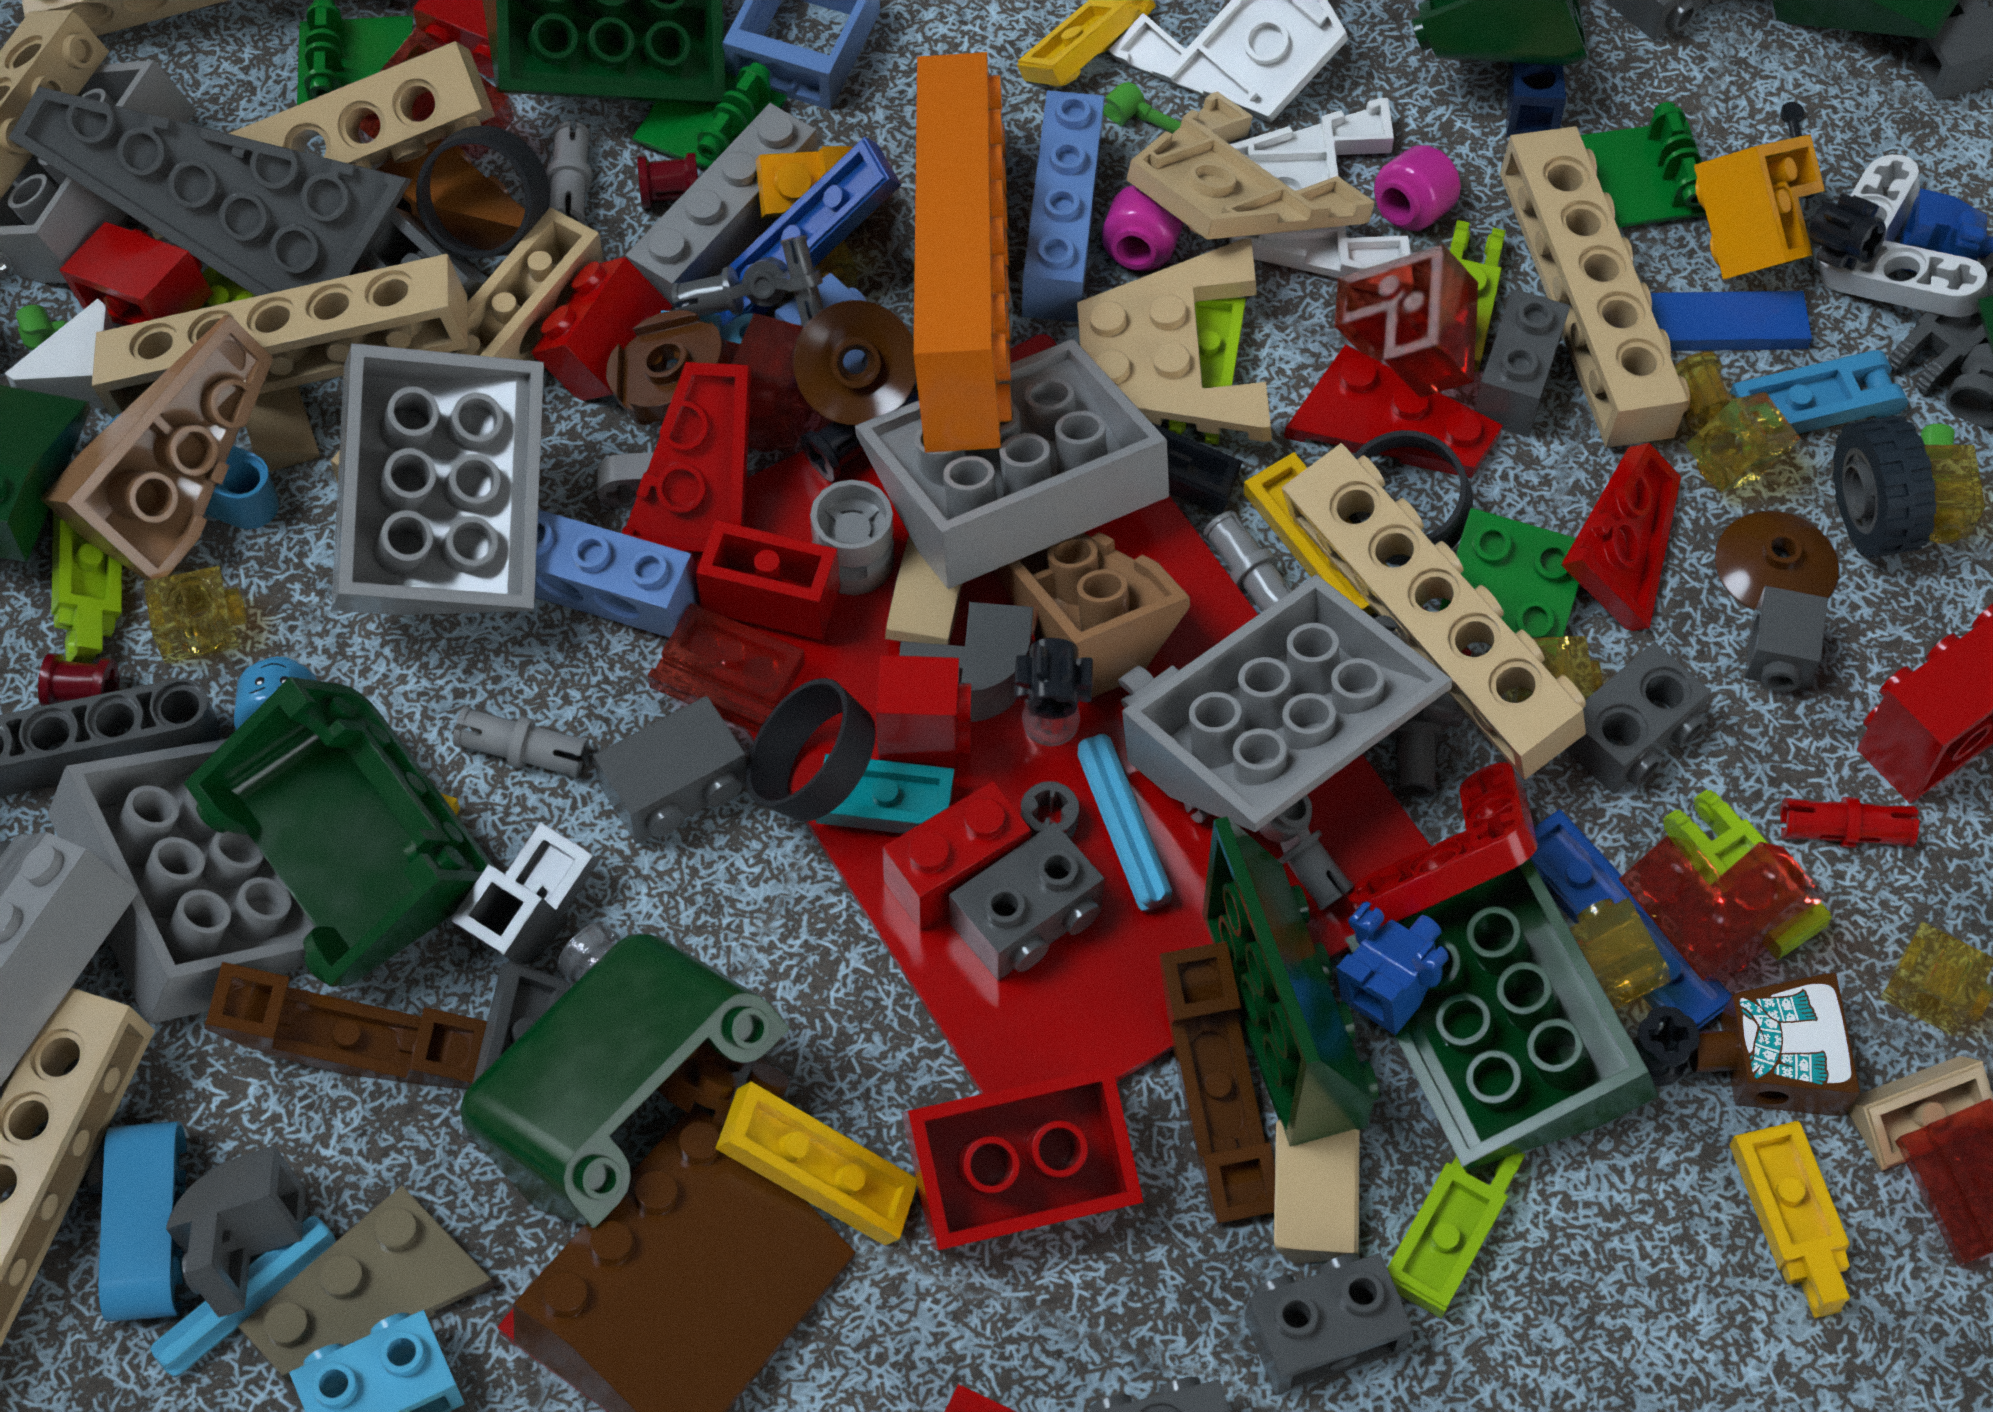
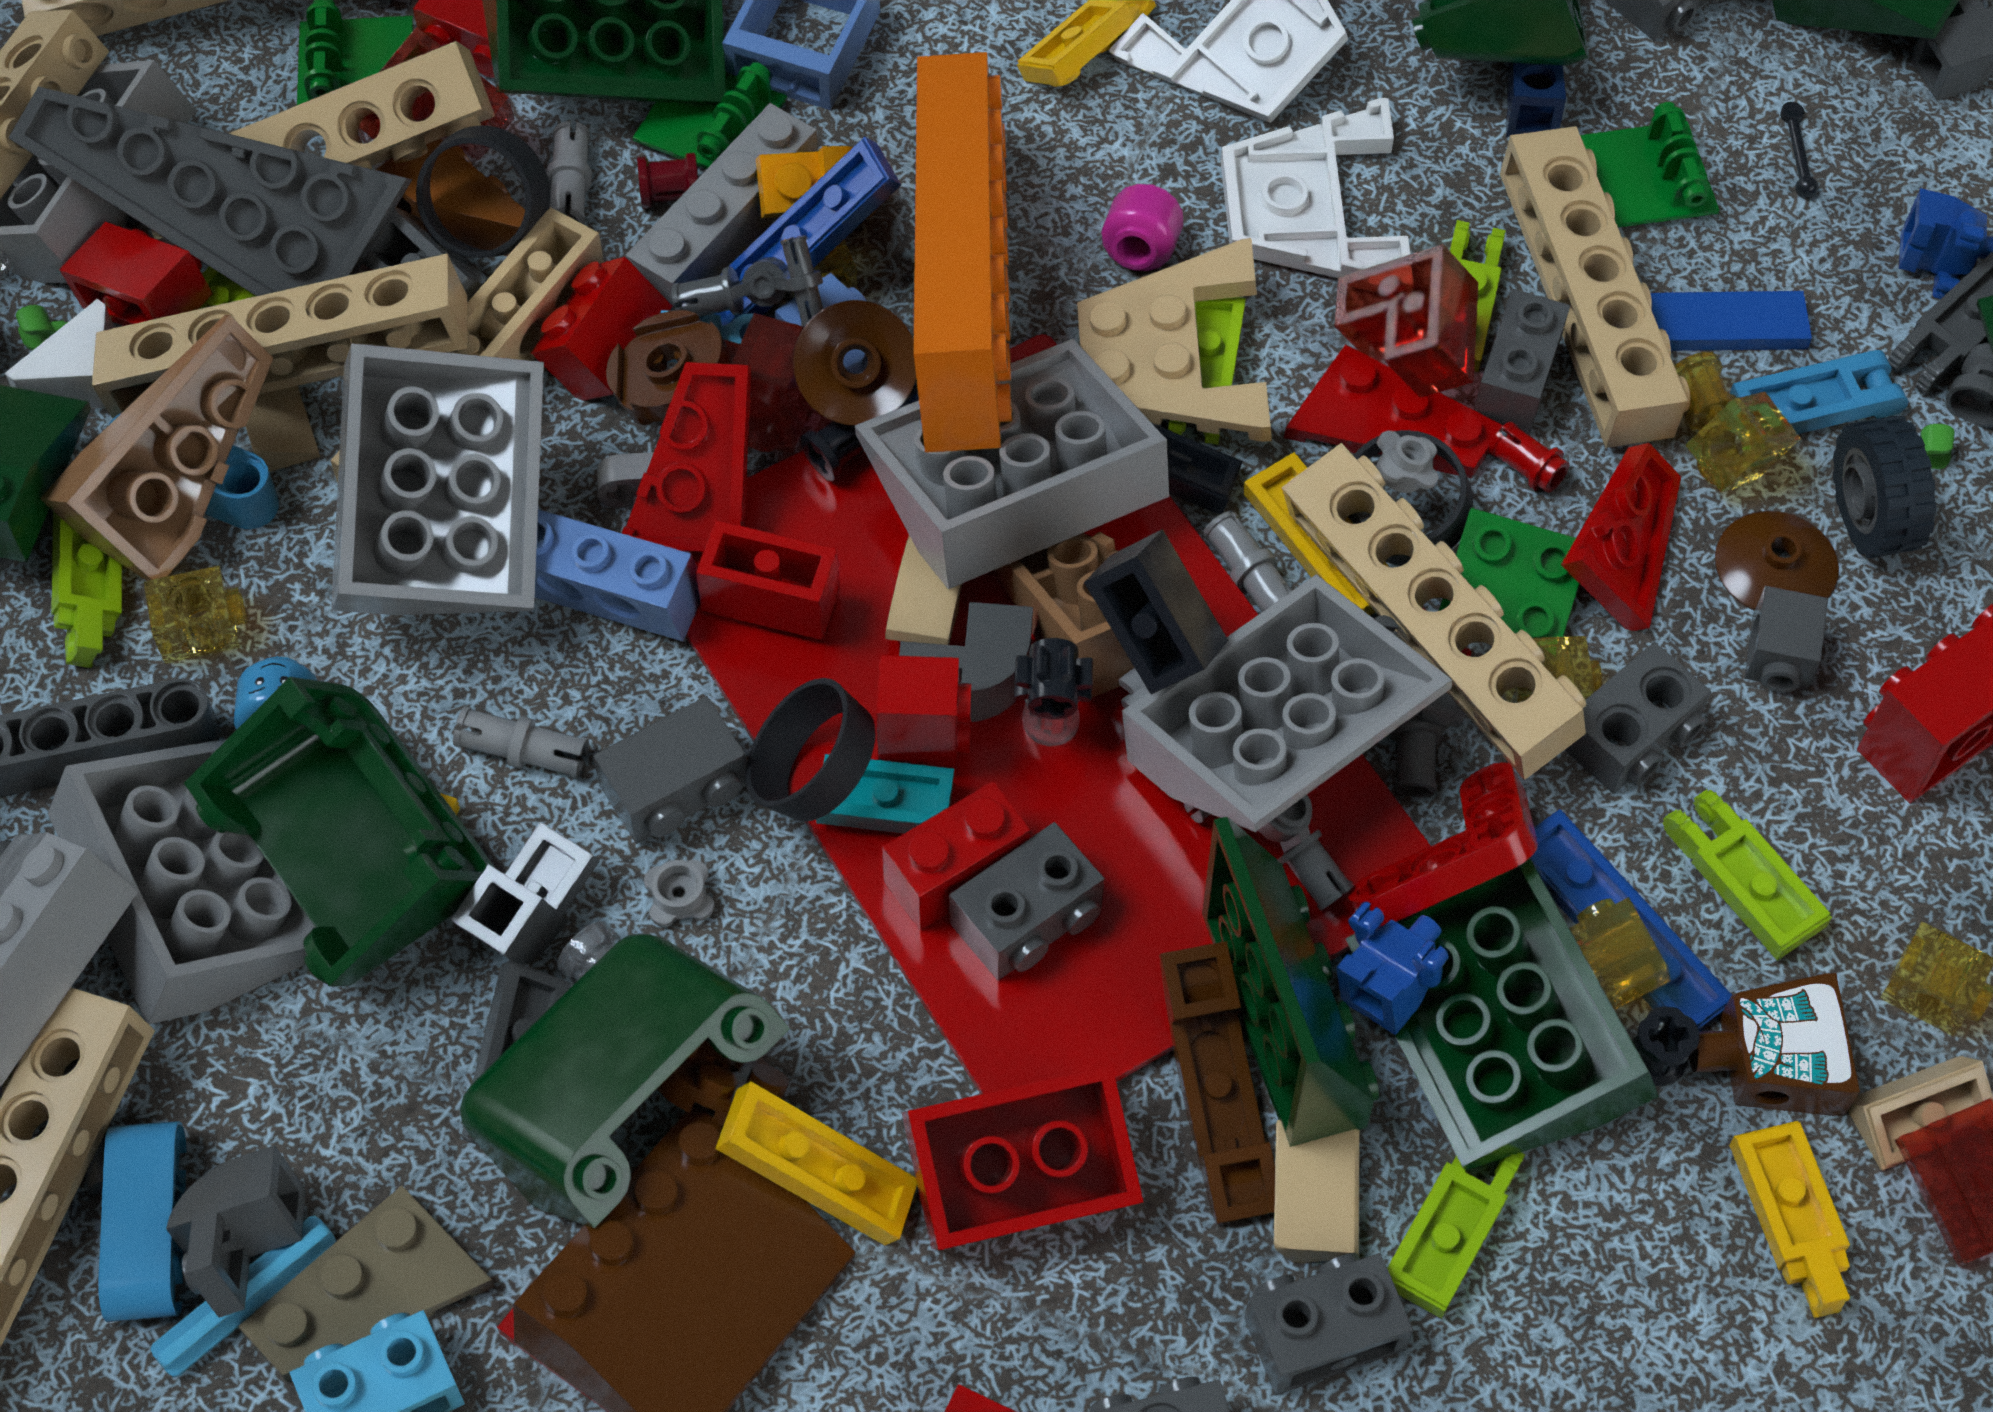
(70, 680): dark red bush -> none
(343, 1034): reddish brown slope -> none
(678, 875): none -> light grey plate
(729, 663): clear red plate -> none
(860, 525): light grey wheel -> none
(1053, 795): dark grey bush -> none
(1062, 206): medium blue brick -> none
(1124, 823): medium azure axle -> none
(1129, 101): bright green hand -> none
(1156, 612): none -> black brick
(1225, 191): tan wing -> none
(1406, 462): none -> light grey plate
(1417, 188): dark pink head -> none
(1530, 458): none -> red pin
(1718, 918): clear red brick -> none
(1756, 204): light orange brick -> none
(1847, 231): black gear -> none
(1849, 822): red pin -> none
(1939, 273): white beam -> none
(1957, 491): clear yellow brick -> none

